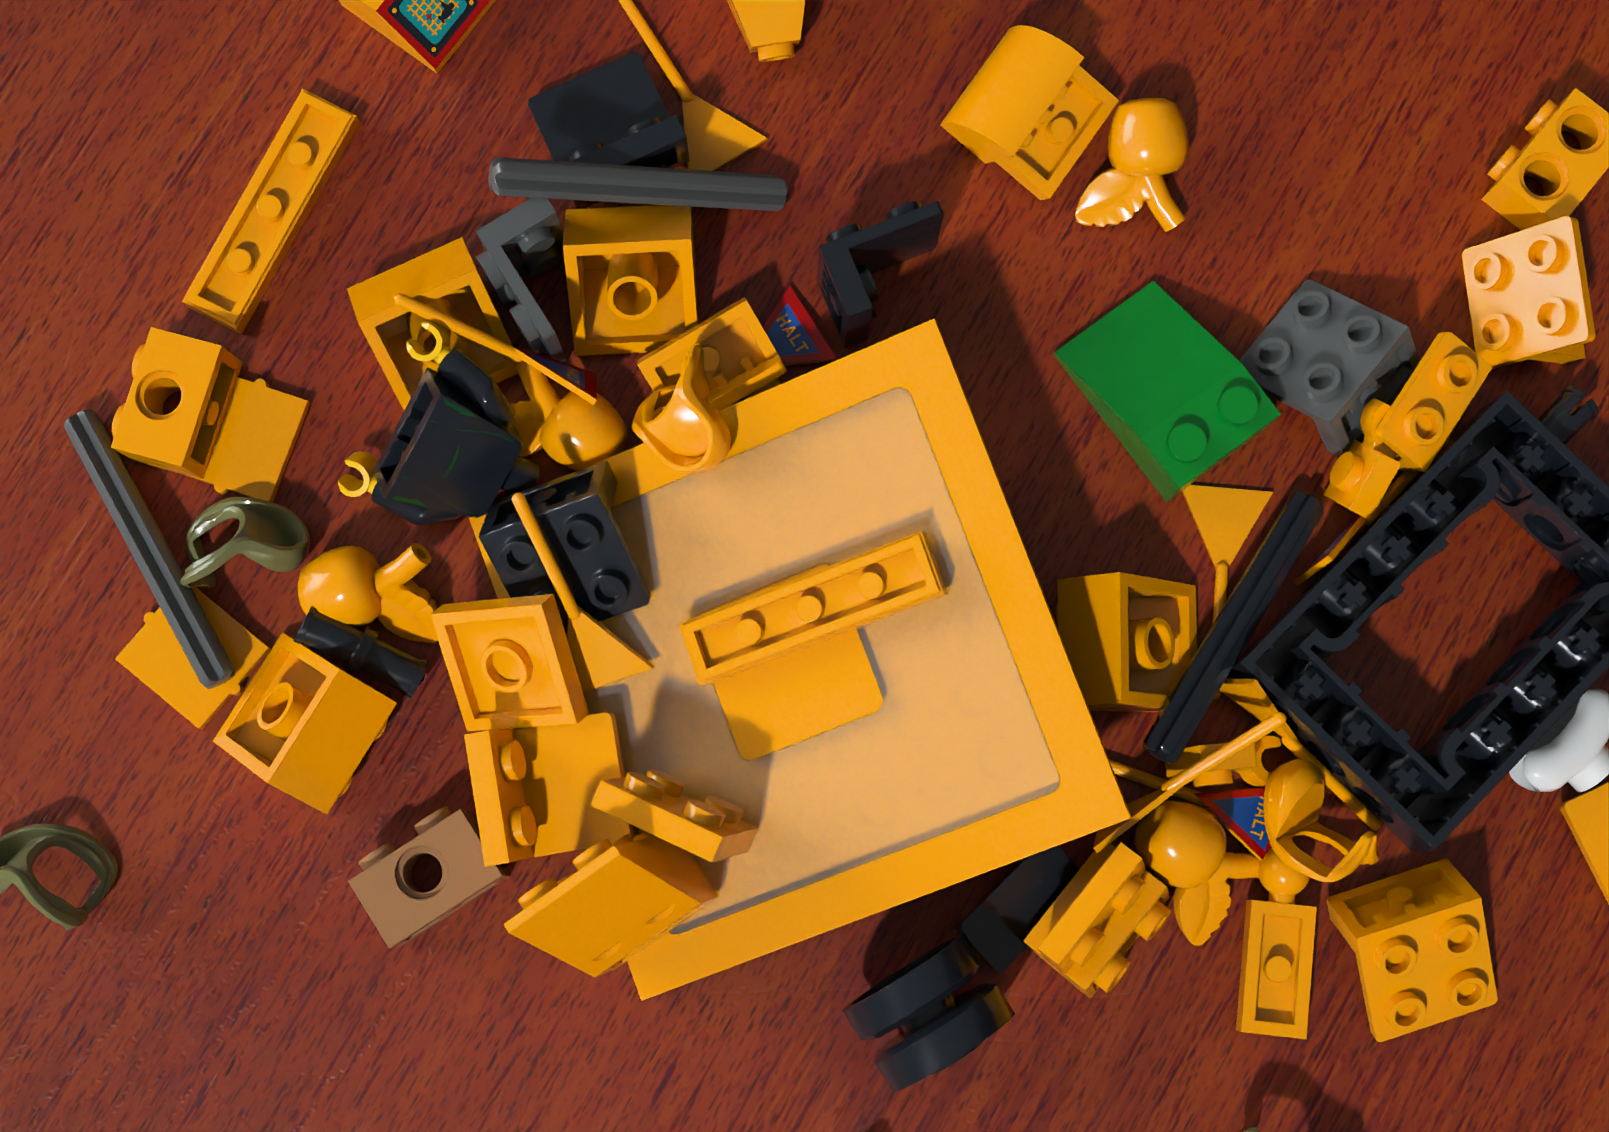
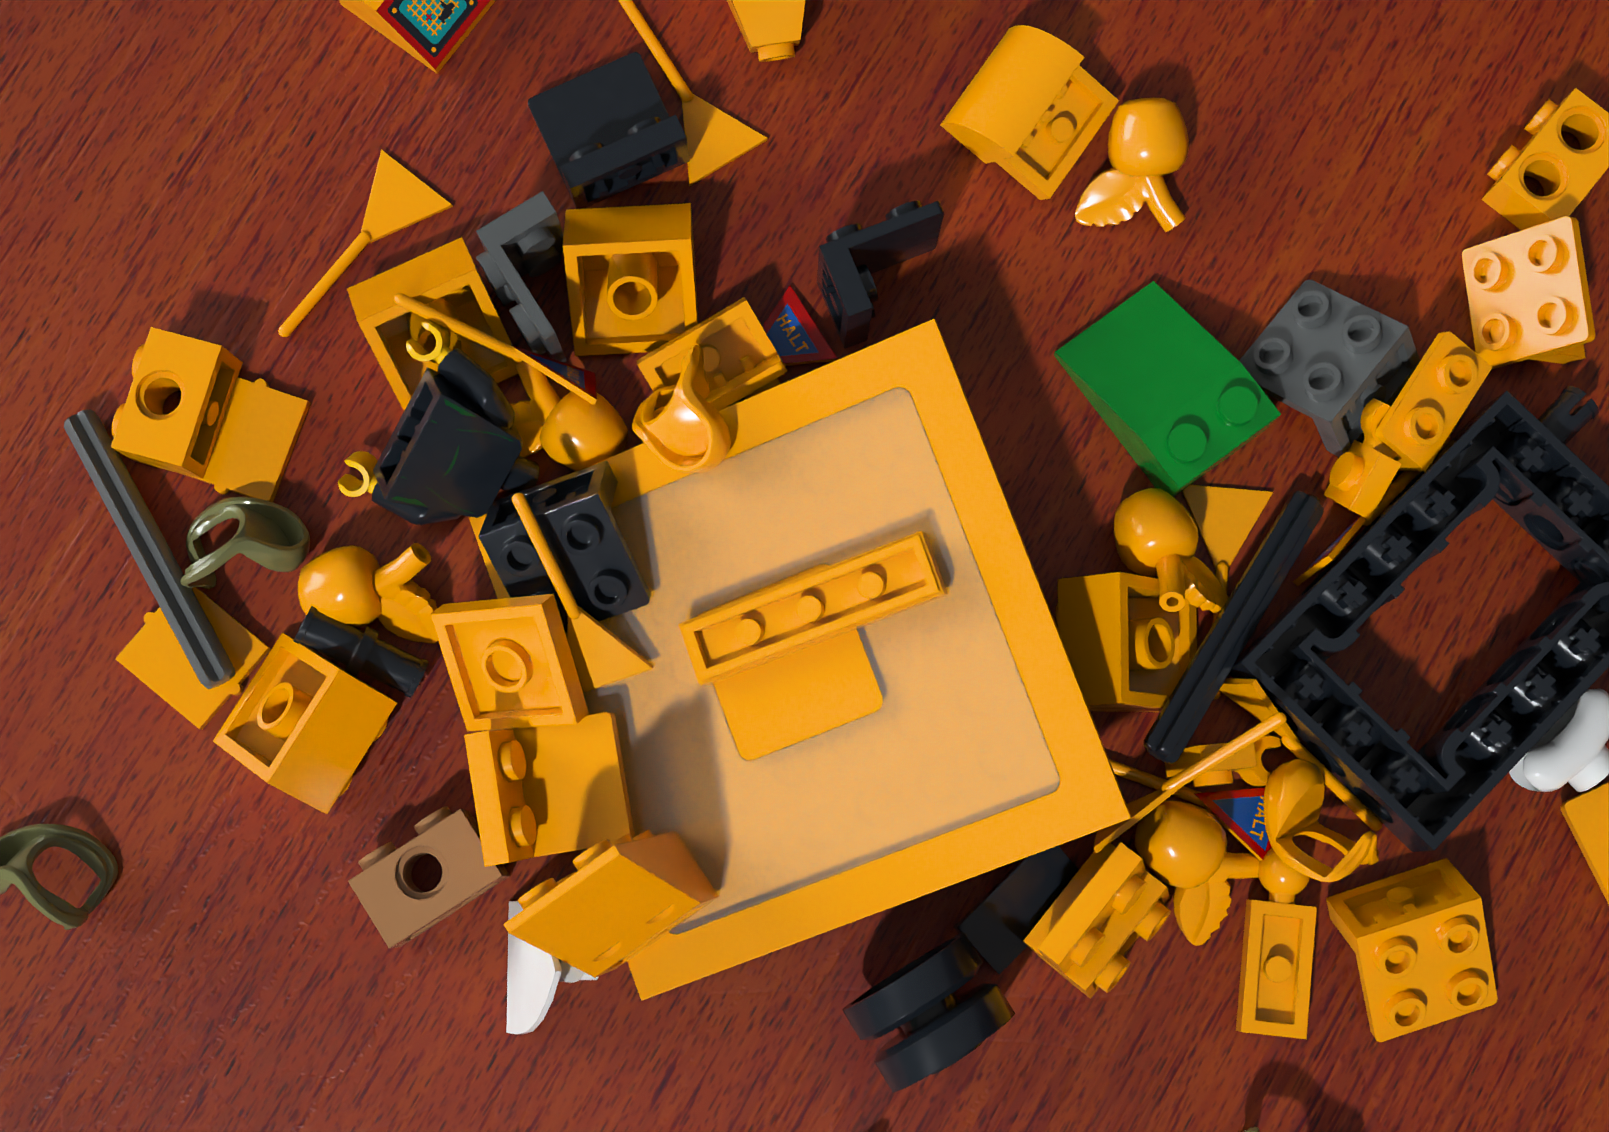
(271, 211): light orange tile -> none
(393, 204): none -> light orange piece
(532, 981): none -> white shield
(636, 184): dark grey axle -> none
(660, 808): light orange plate -> none
(1159, 540): none -> light orange piece

